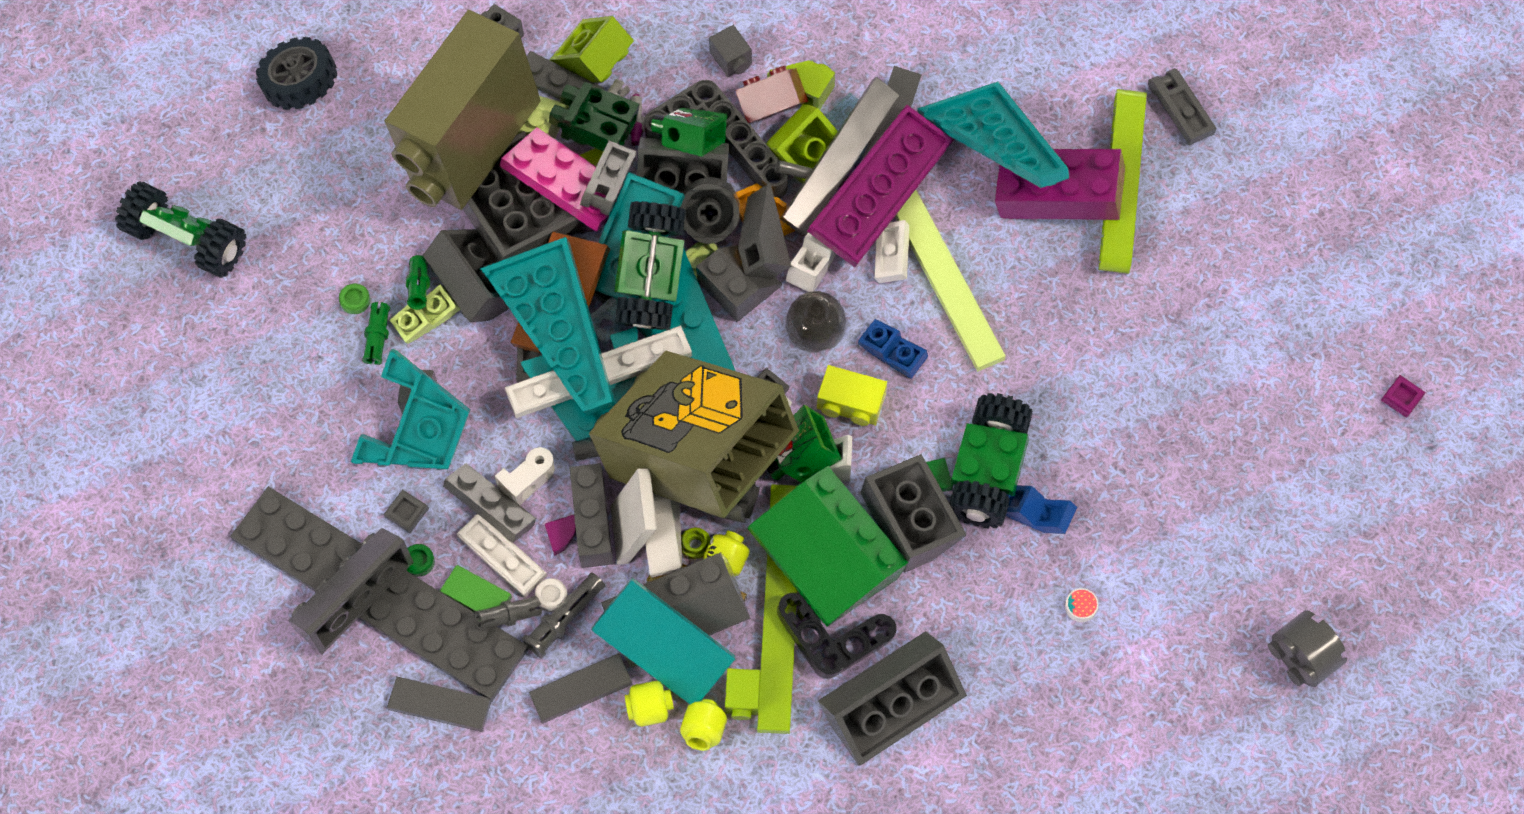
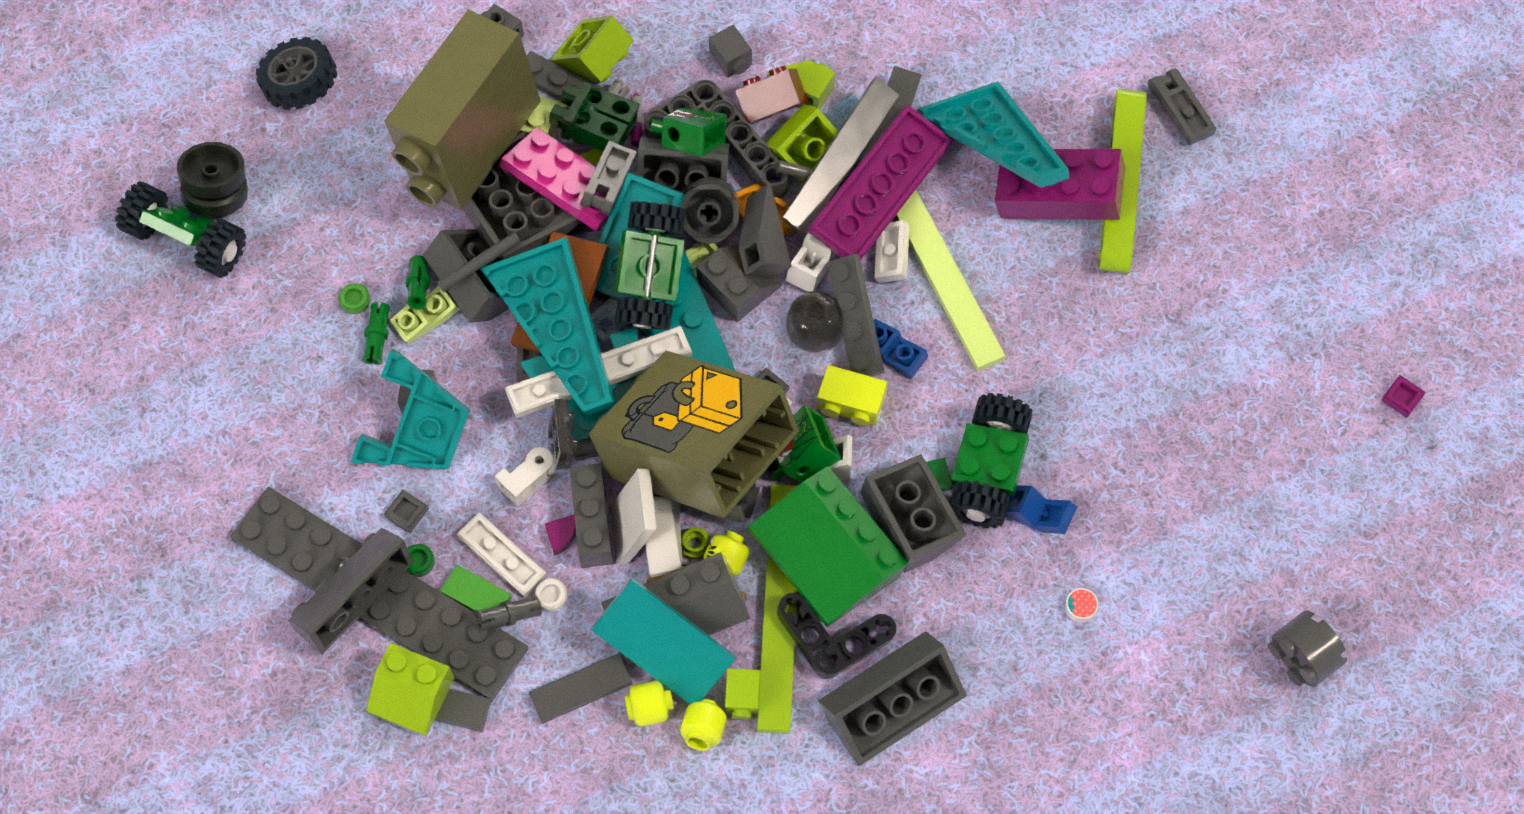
(212, 179): none -> pearl dark grey wheel
(409, 689): none -> lime slope
(478, 262): none -> dark grey bar
(489, 502): plate -> none
(556, 629): dark grey pin -> none
(560, 429): none -> clear smoke wing
(858, 322): none -> dark grey plate

